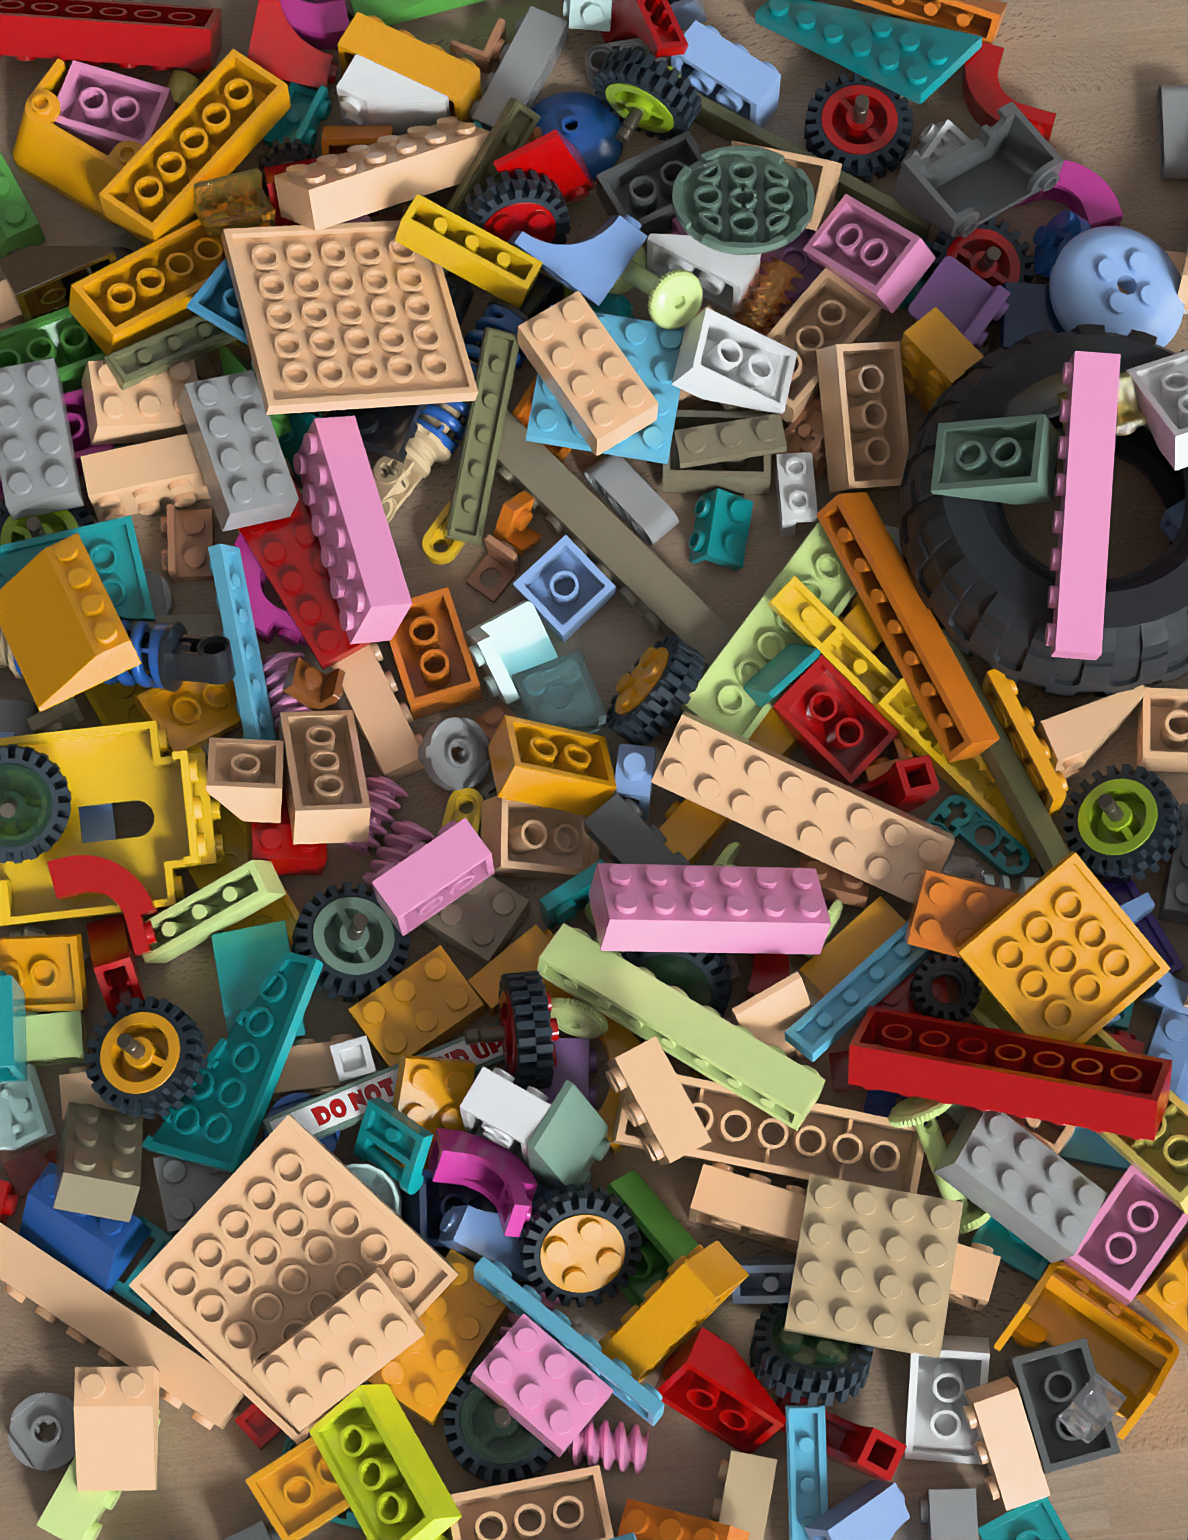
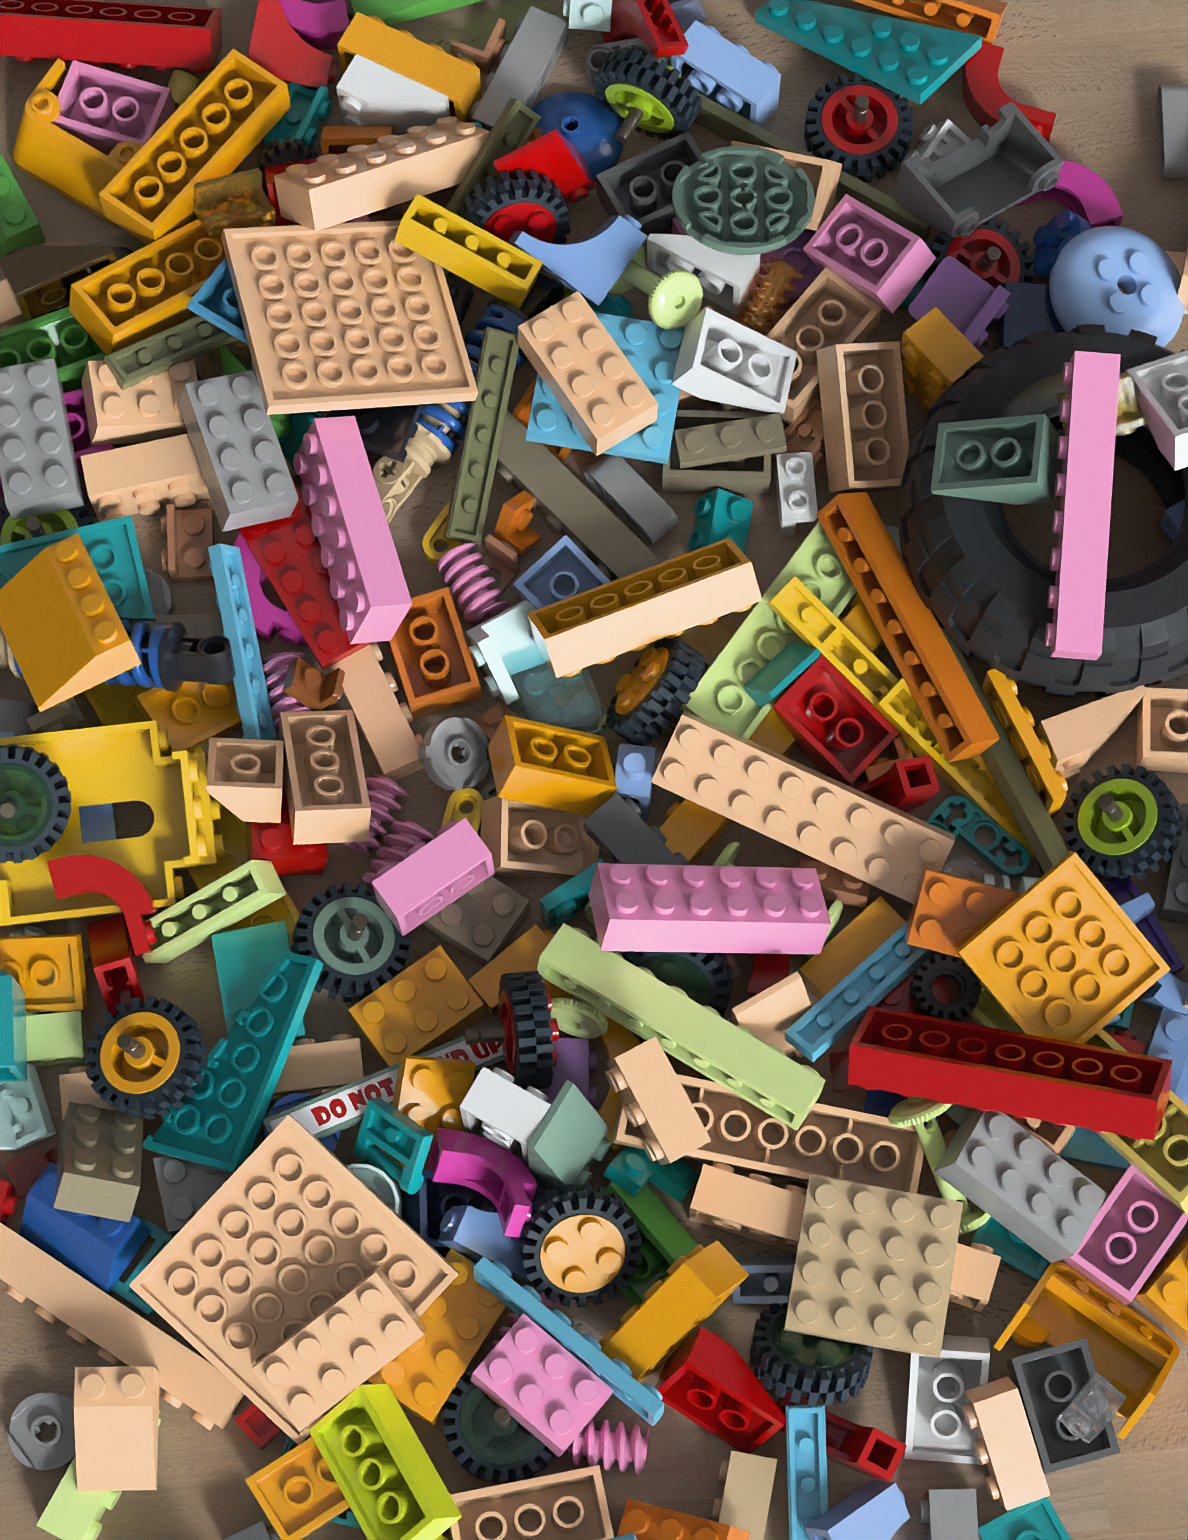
(353, 1059): white plate -> none
(468, 584): none -> bright pink piece
(634, 1169): none -> teal plate
(644, 607): none -> brick

